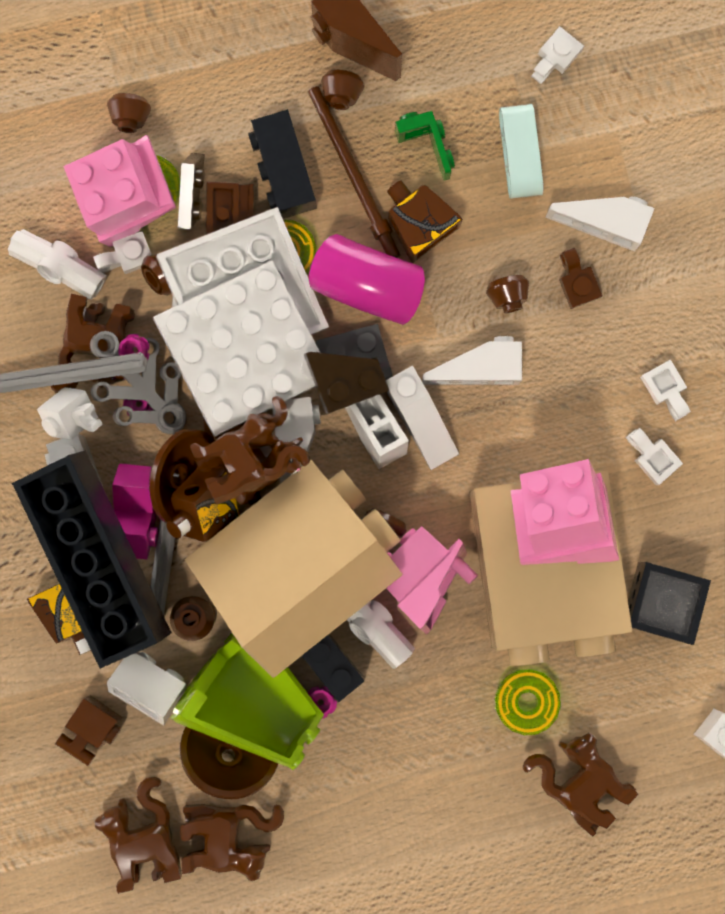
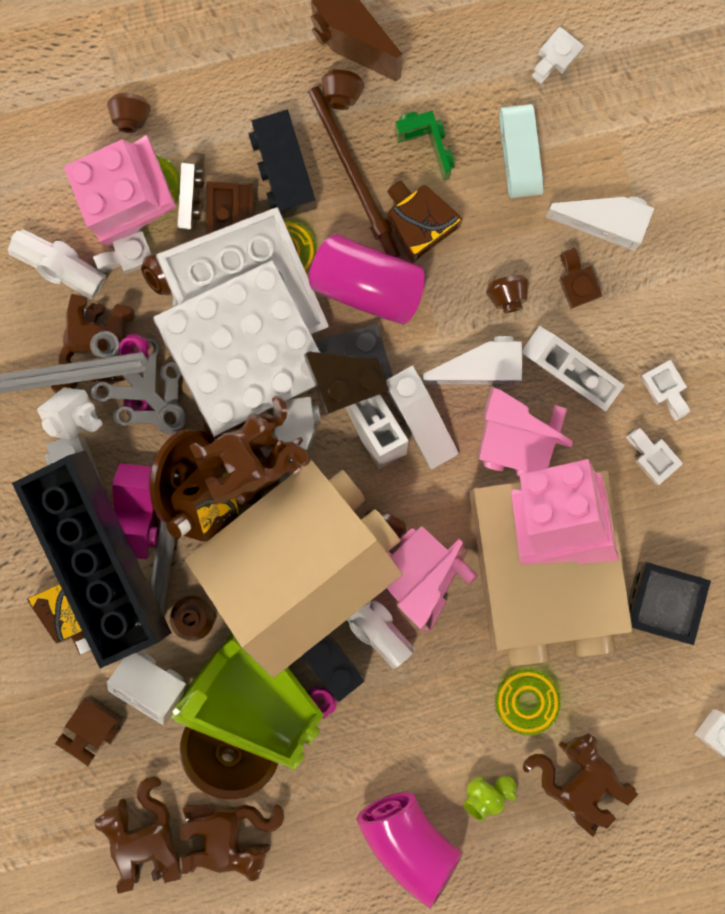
(409, 846): none -> dark pink brick
(488, 800): none -> lime animal
(517, 438): none -> bright pink piece
(572, 368): none -> white slope

